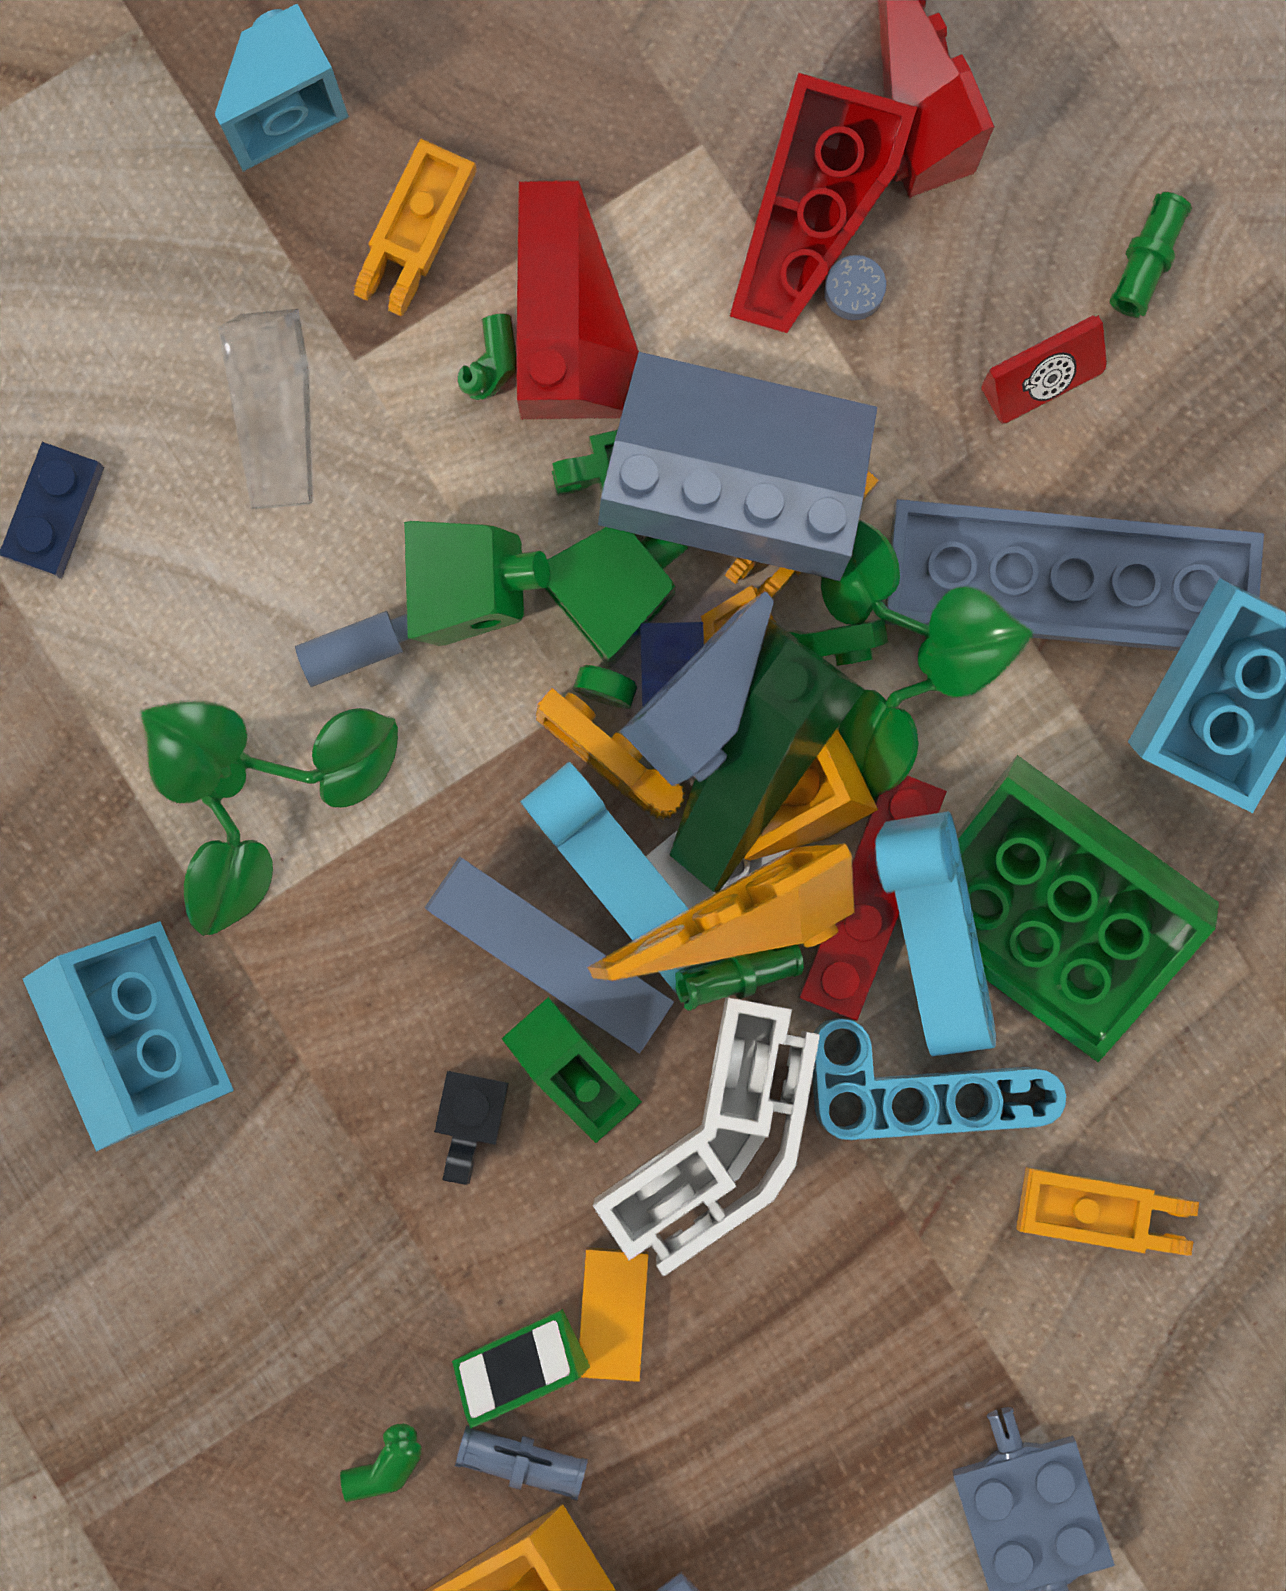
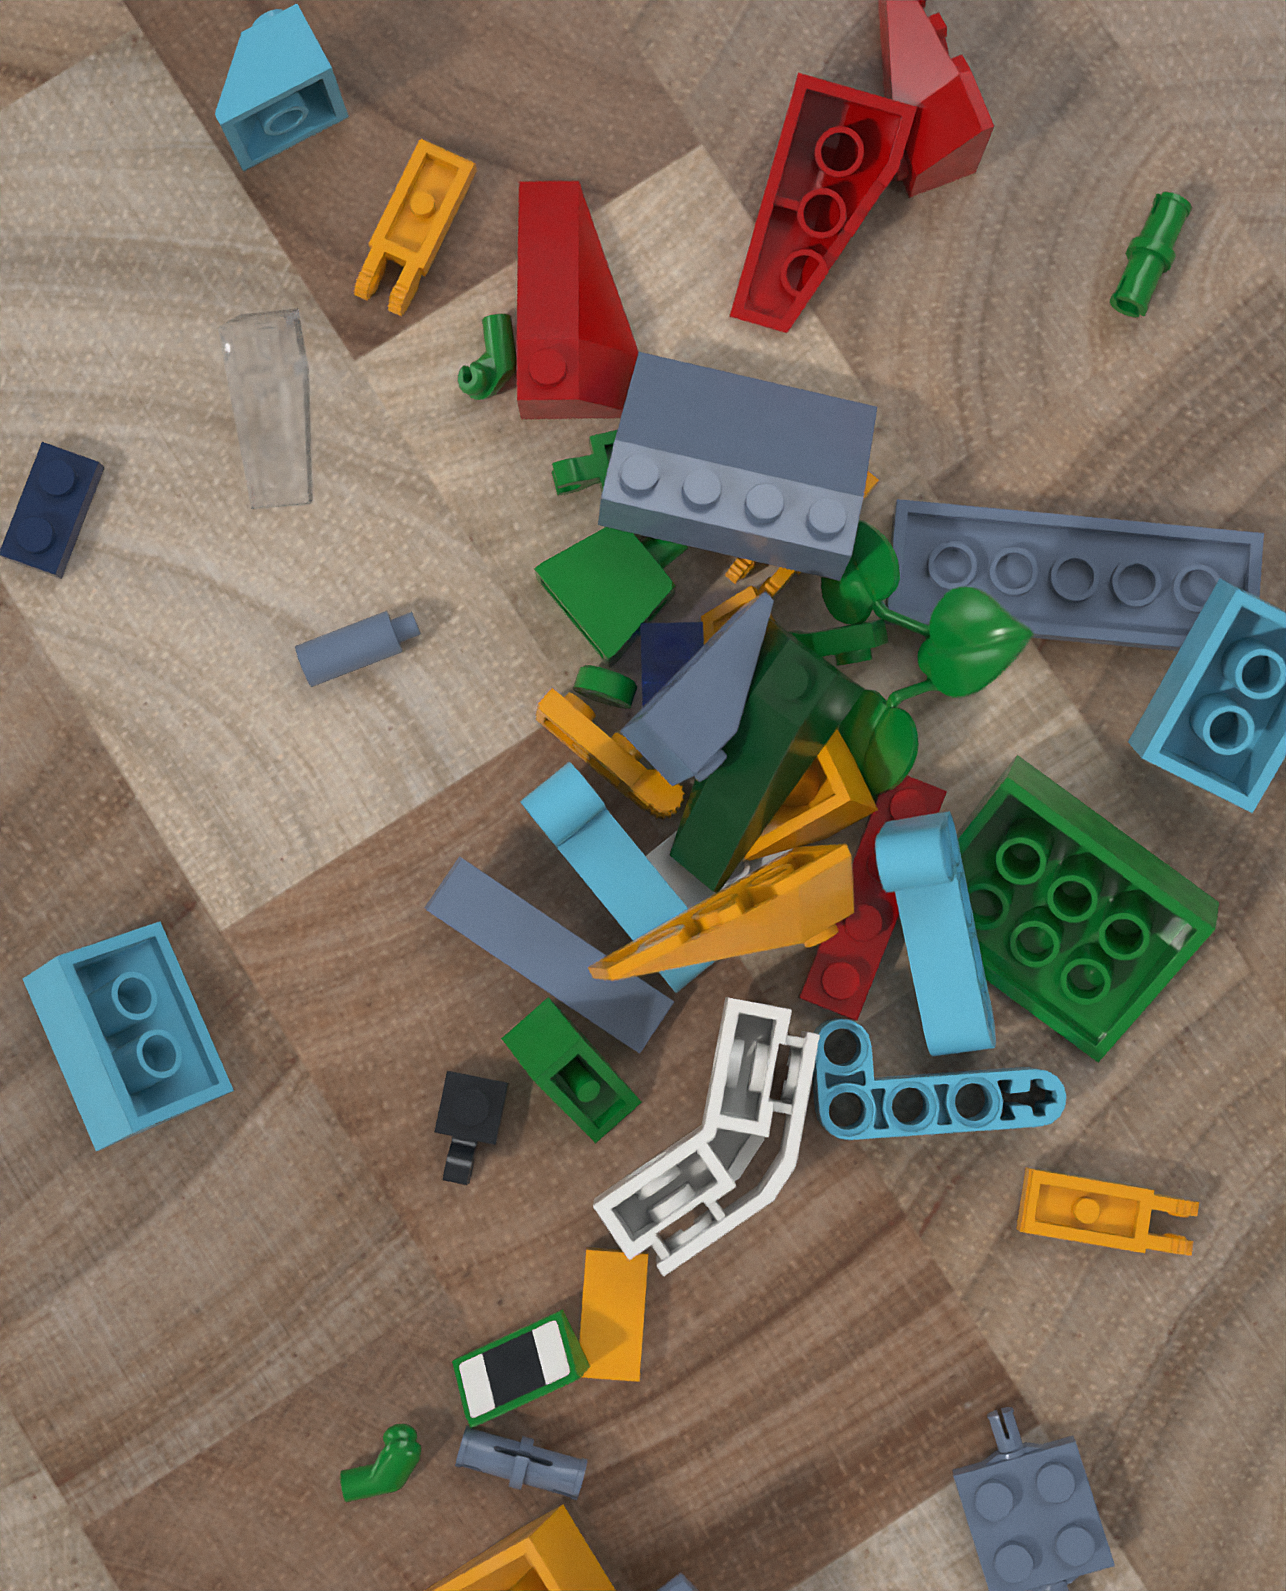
(200, 755): green plant -> none
(466, 580): green torso -> none
(737, 975): green pin -> none
(855, 287): sand blue tile -> none
(1046, 370): red slope -> none

